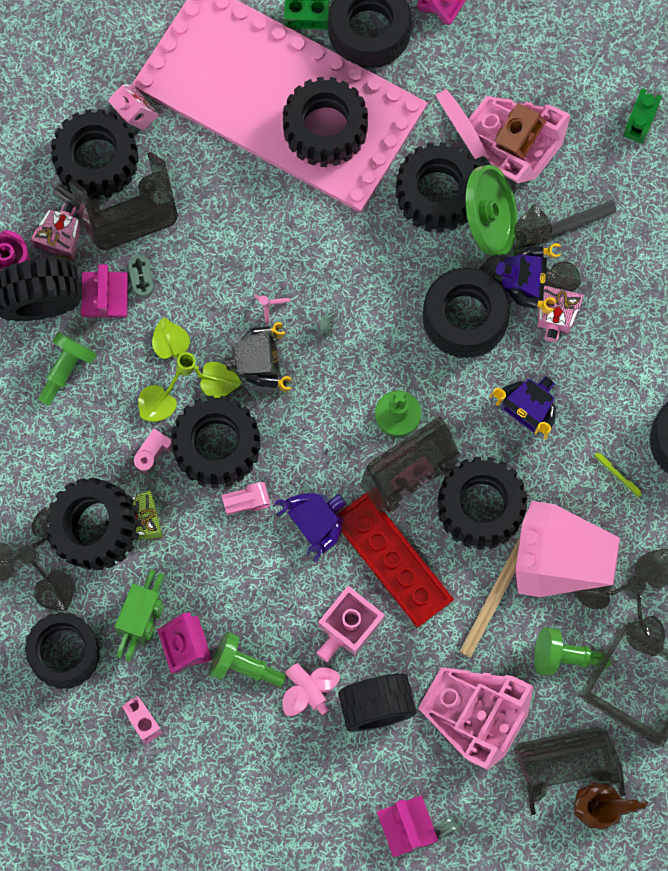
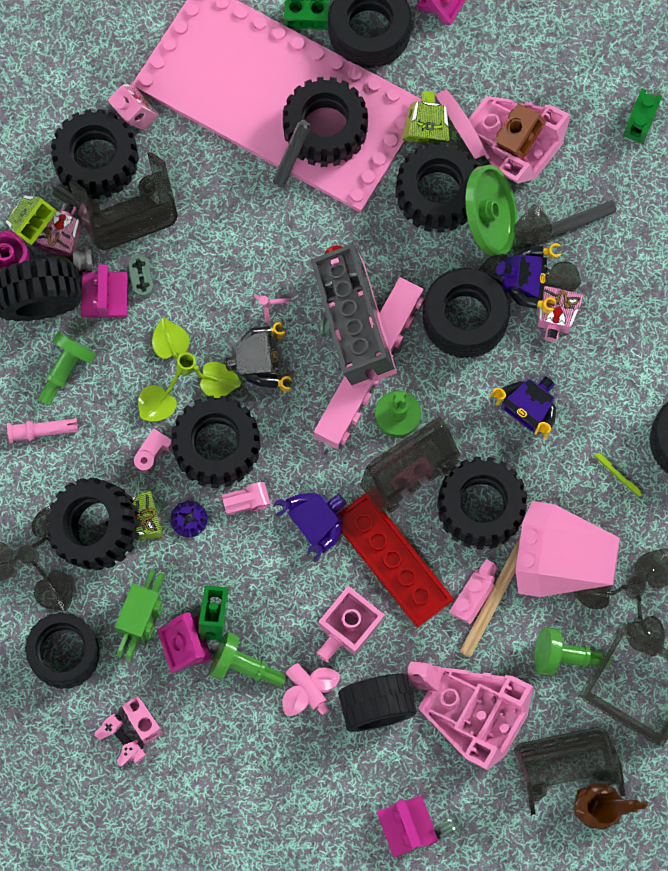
(30, 218): none -> lime torso
(30, 431): none -> bright pink pin
(83, 260): none -> light grey wheel
(131, 749): none -> bright pink piece
(192, 528): none -> dark purple gear
(213, 614): none -> green brick
(291, 153): none -> dark grey axle
(347, 401): none -> bright pink brick
(353, 316): none -> dark grey piece
(424, 675): none -> bright pink leg
(426, 121): none -> lime torso
(475, 593): none -> bright pink hinge

